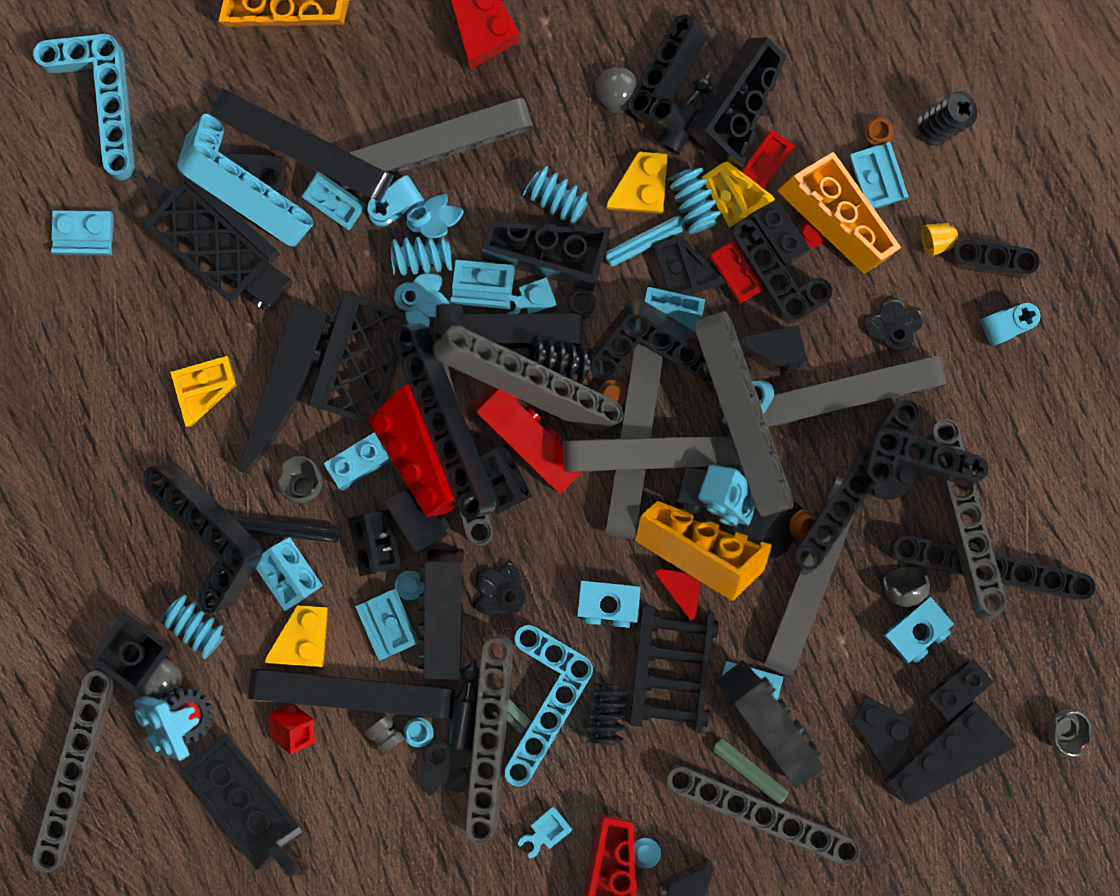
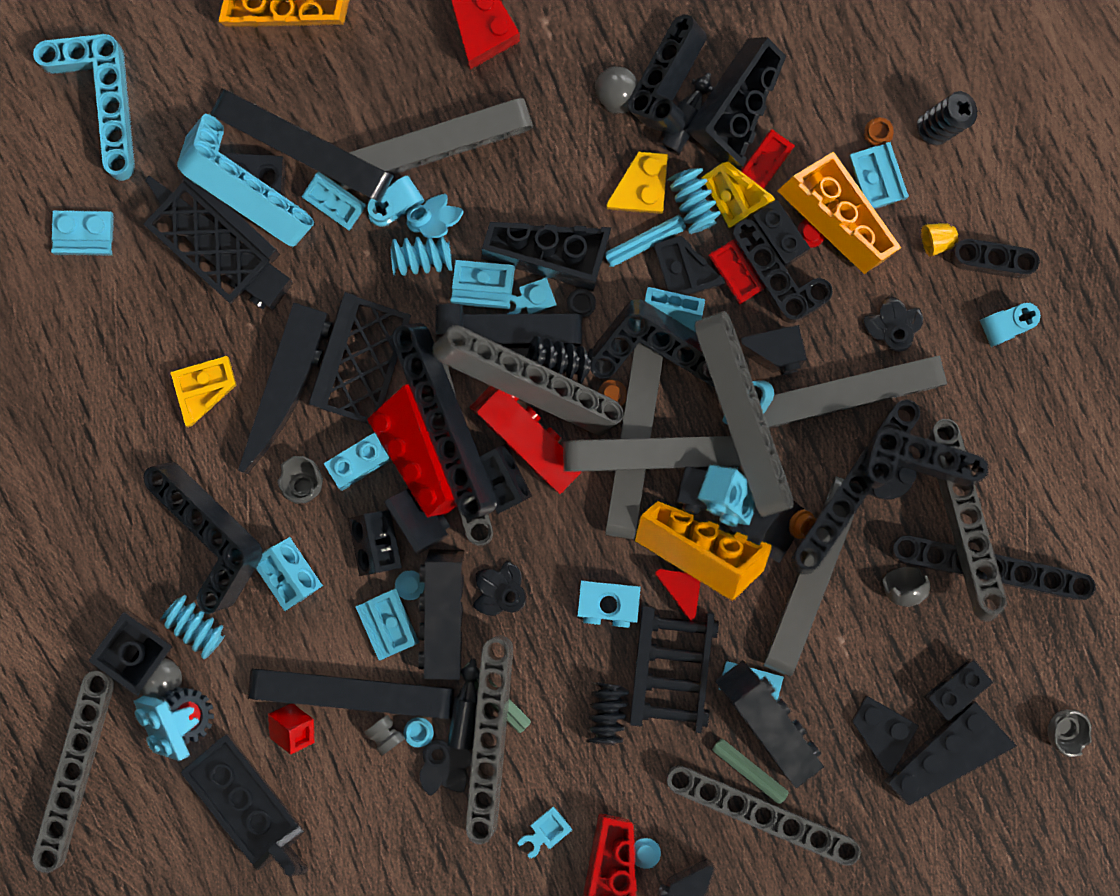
(288, 529): black axle -> none
(302, 638): yellow wing -> none
(425, 295): medium azure plate -> none
(551, 704): medium azure beam -> none
(557, 196): medium azure piece -> none
(901, 636): medium azure brick -> none

